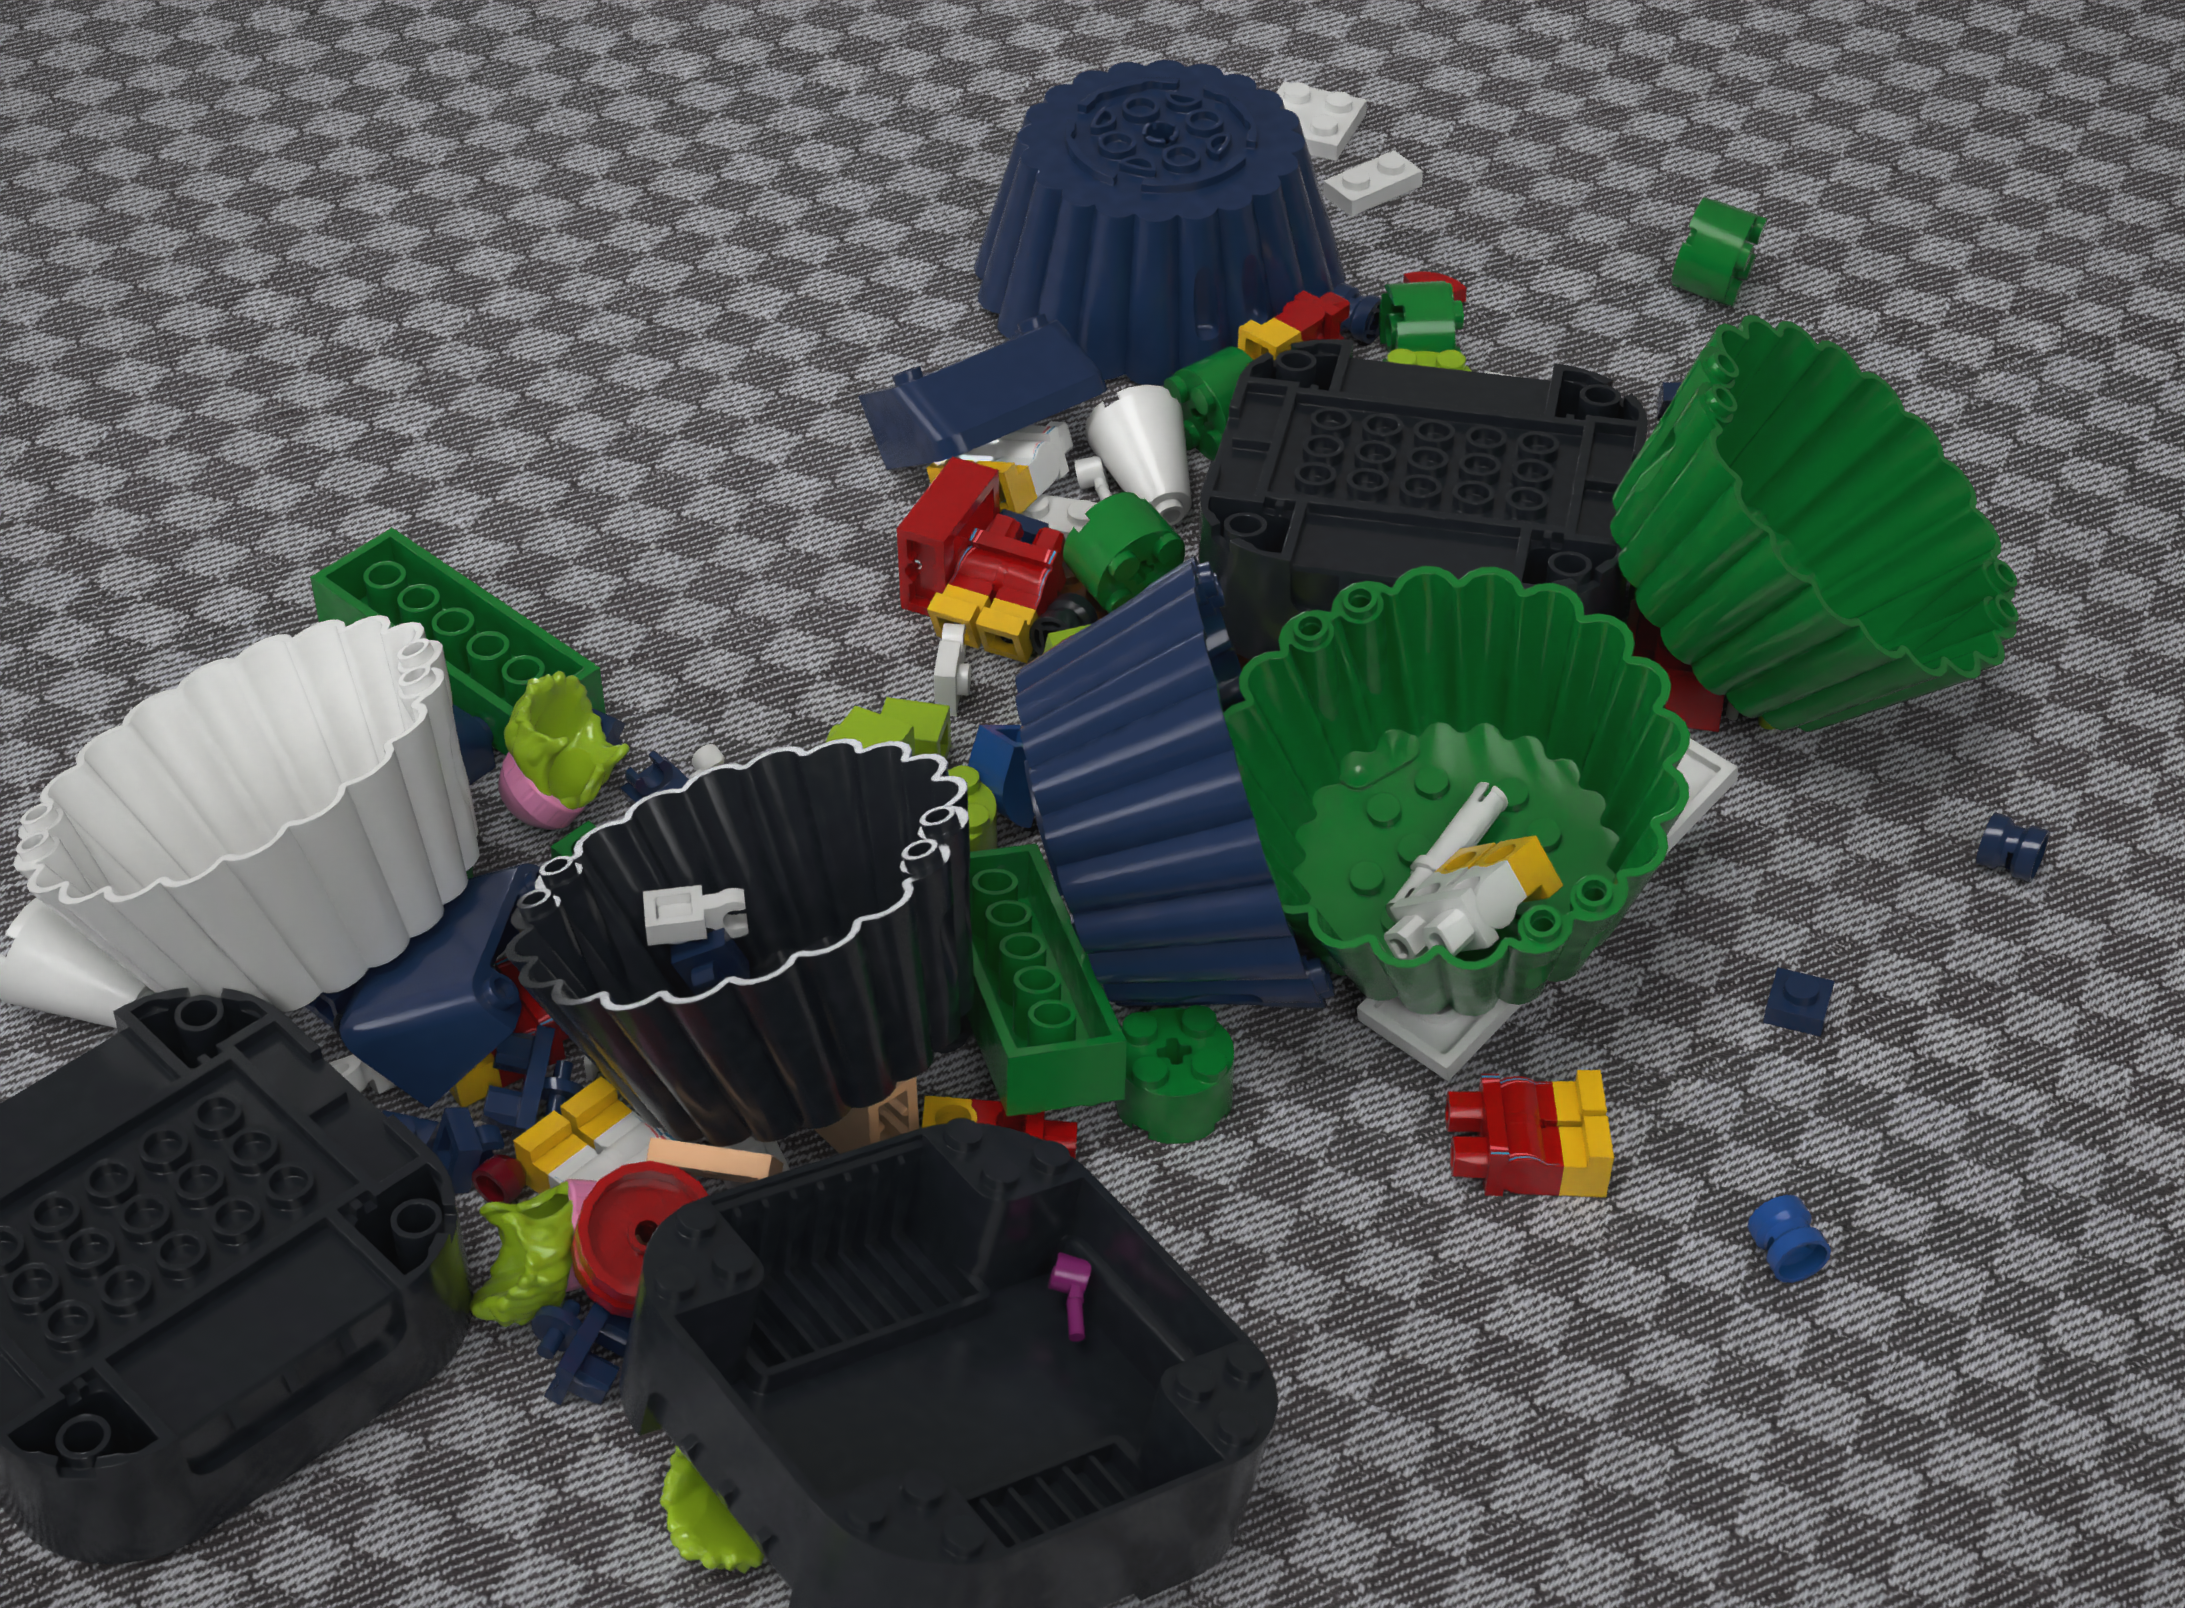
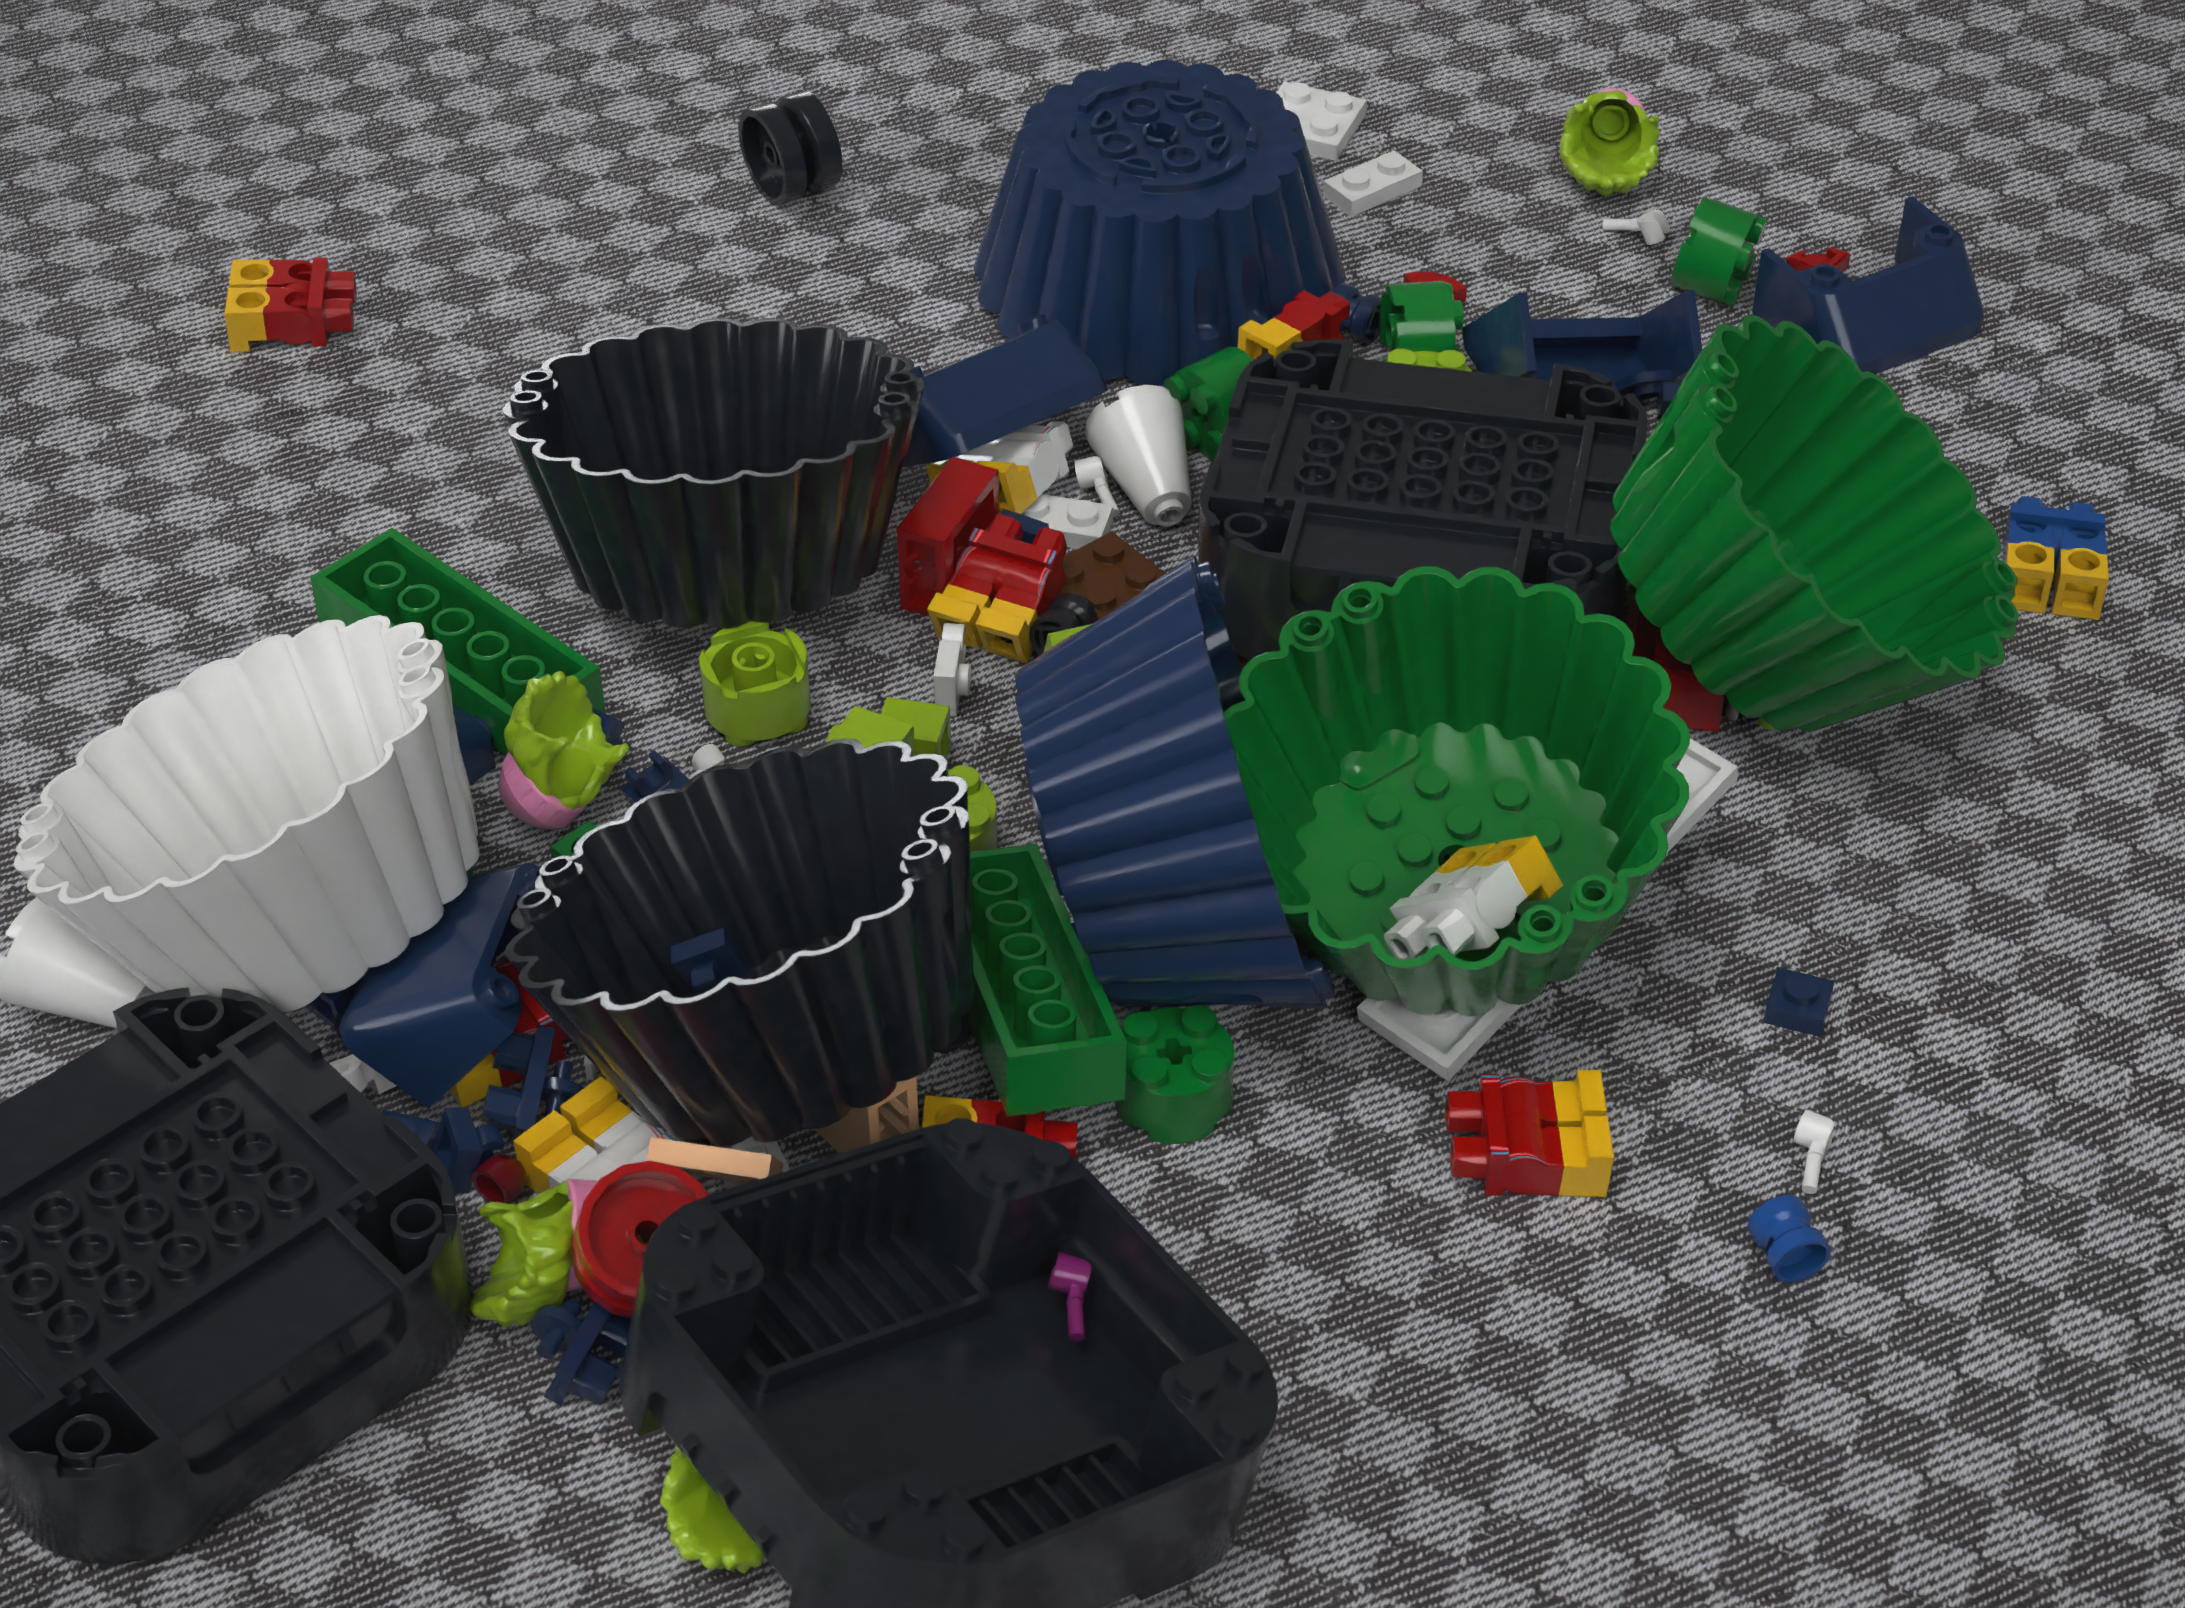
(287, 302): none -> red hips
(685, 913): white plate -> none
(718, 465): none -> black container
(755, 683): none -> lime brick
(790, 147): none -> black wheel
(1000, 763): blue brick -> none
(1122, 549): green brick -> none
(1463, 831): white pin -> none
(1609, 142): none -> lime hair
(1628, 350): none -> dark blue windscreen
(1652, 225): none -> white hand
(1814, 1133): none -> white hand
(1834, 257): none -> red tile
(1886, 315): none -> dark blue windscreen
(2012, 847): dark blue wheel -> none
(2059, 540): none -> hips

